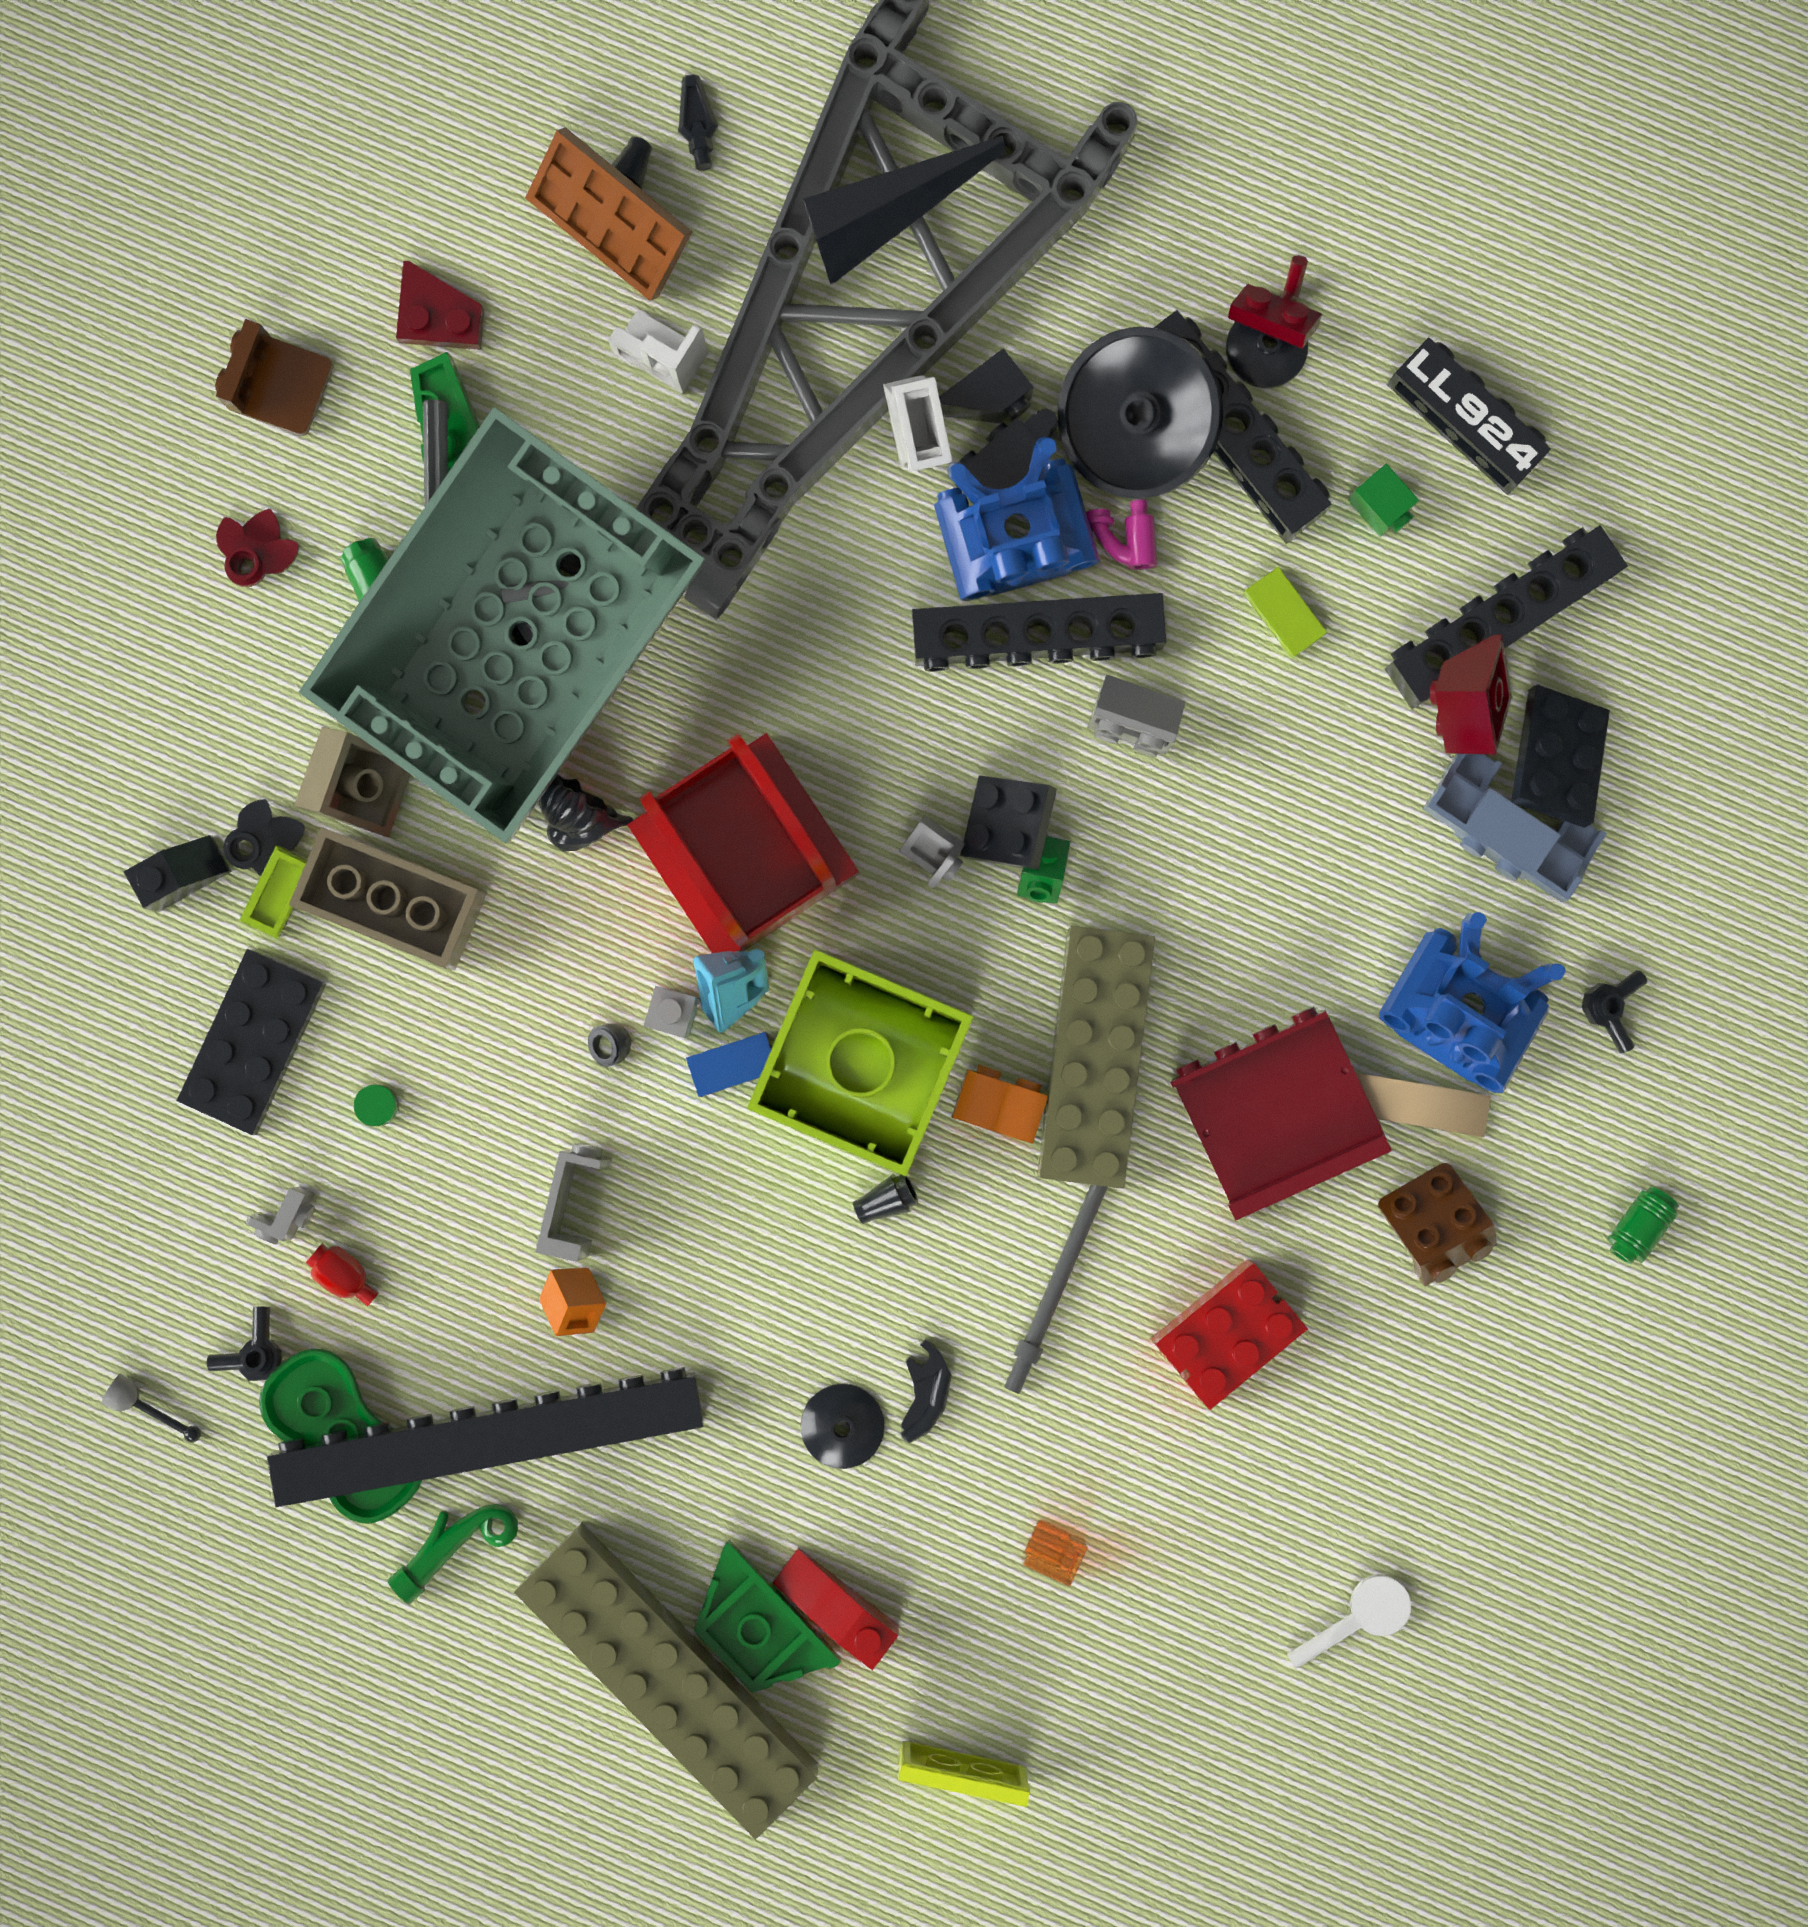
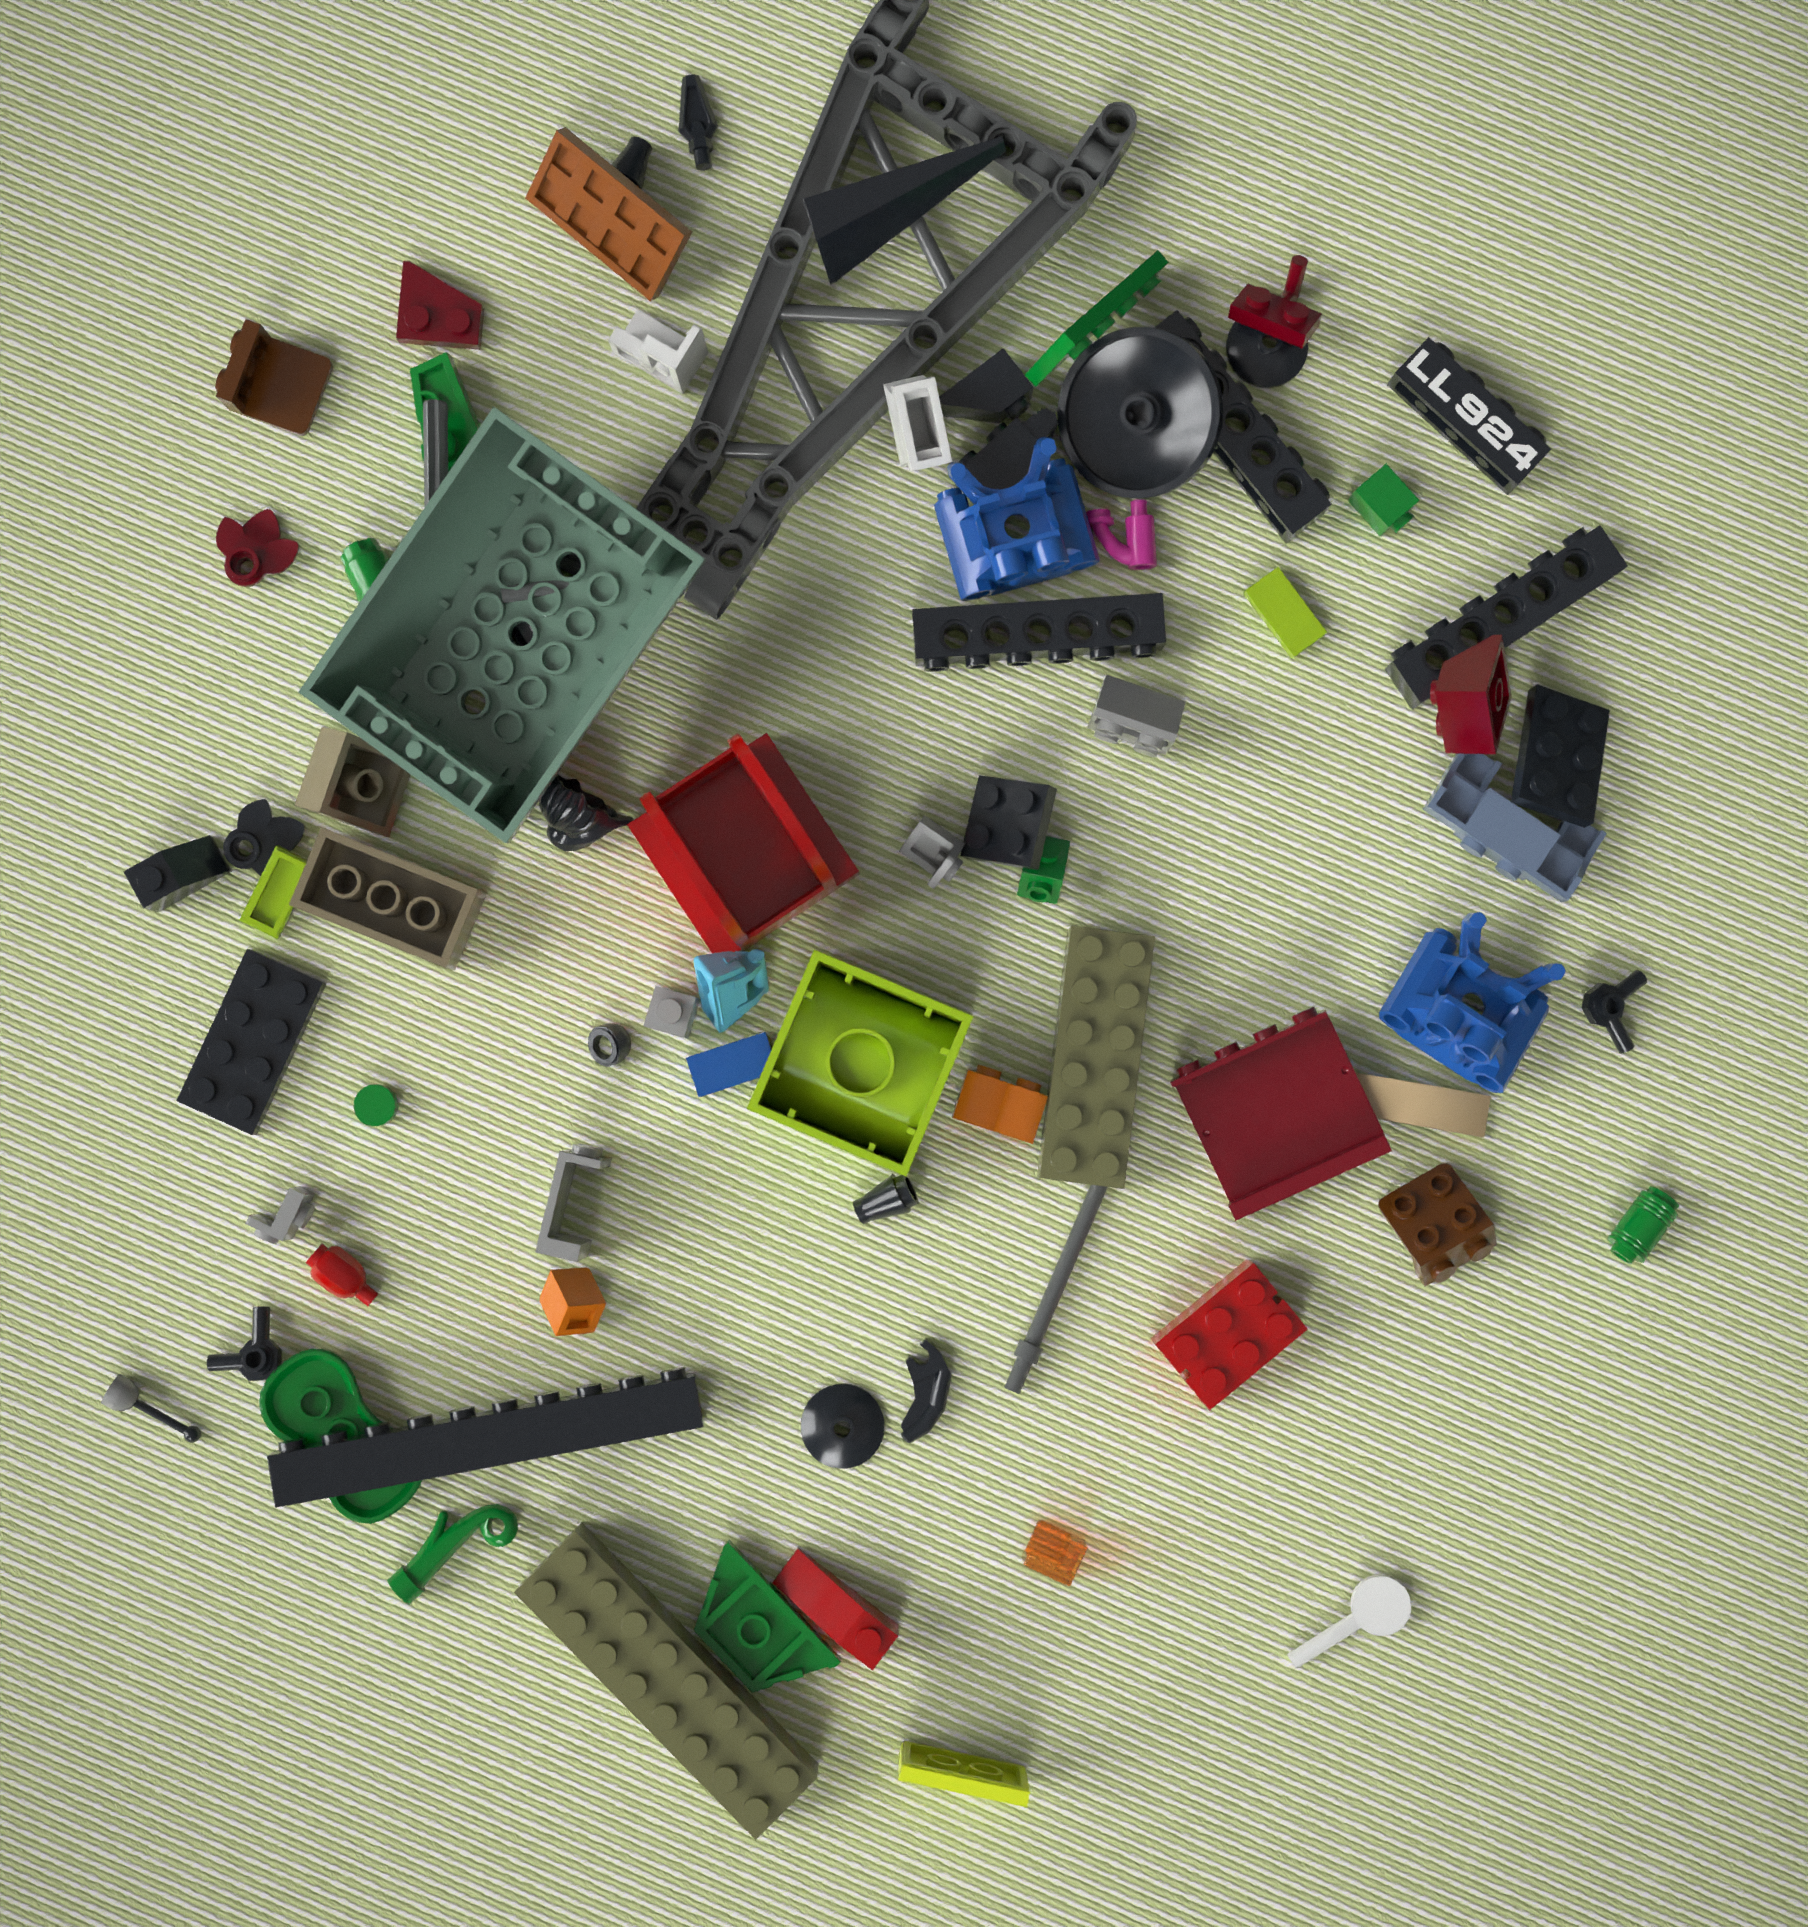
(1099, 318): none -> green wing

